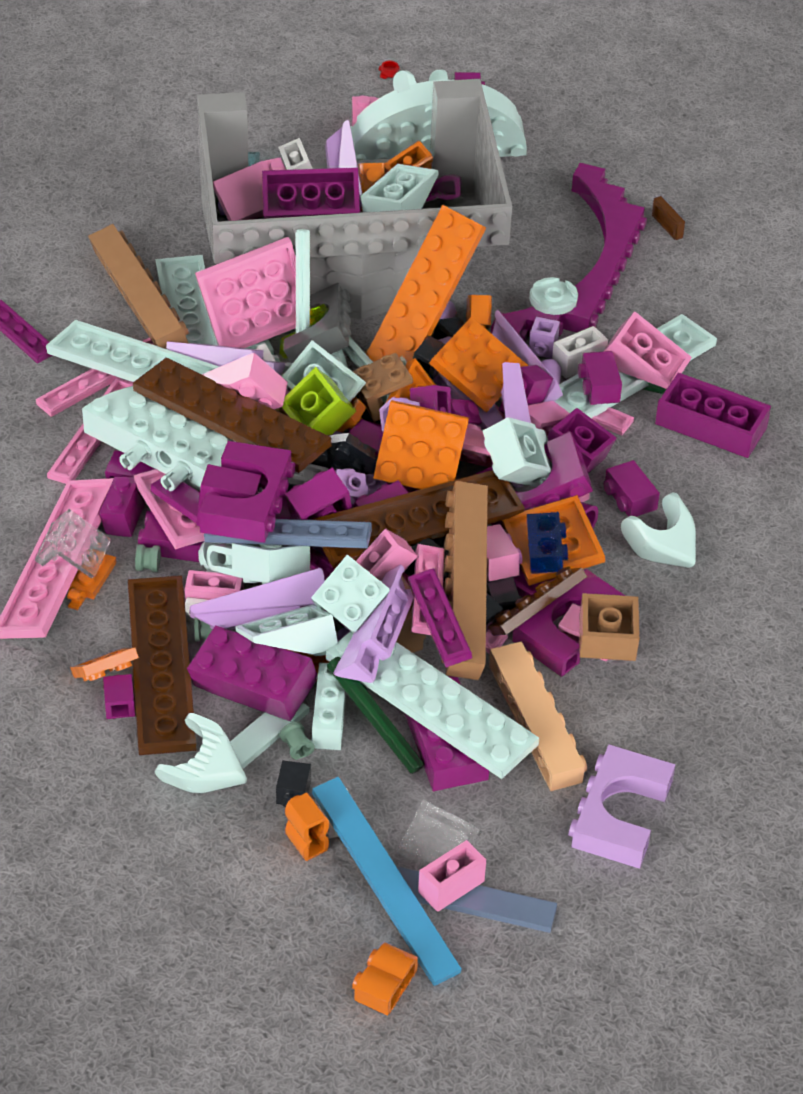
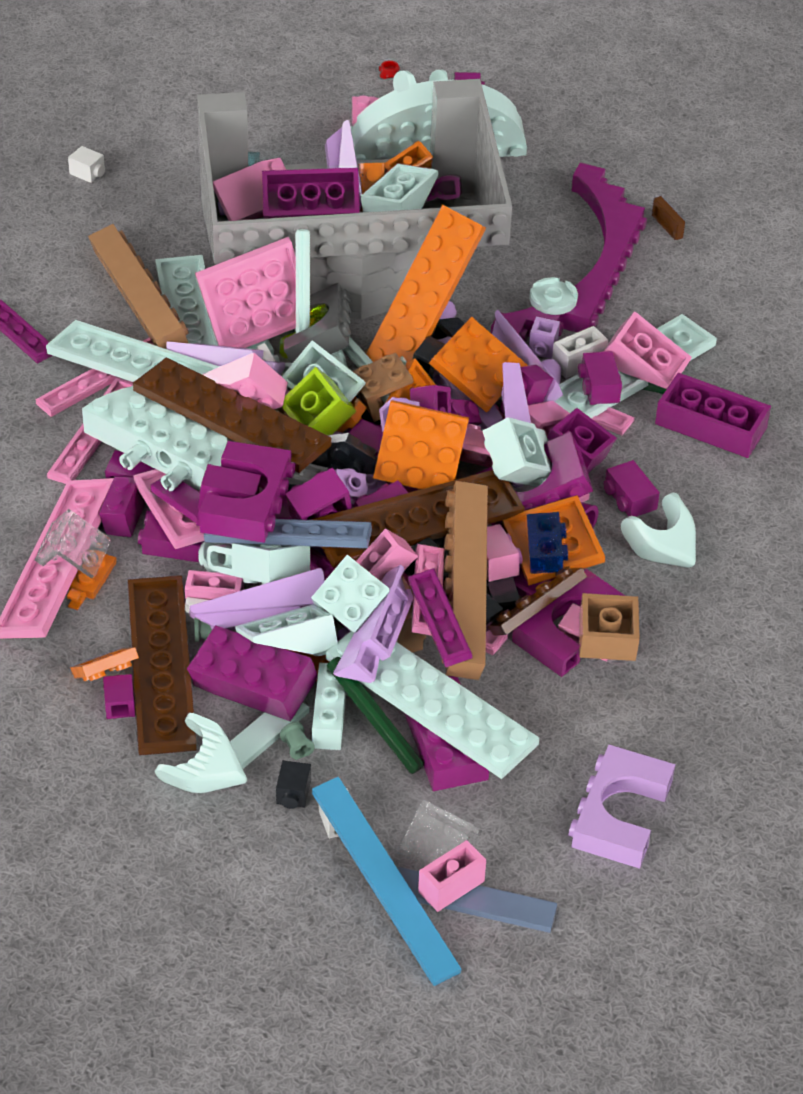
(86, 164): none -> white brick
(147, 558): sand green wheel -> none
(295, 155): white brick -> none
(306, 826): orange brick -> none
(384, 978): orange brick -> none
(480, 309): orange brick -> none
(536, 712): light nougat brick -> none

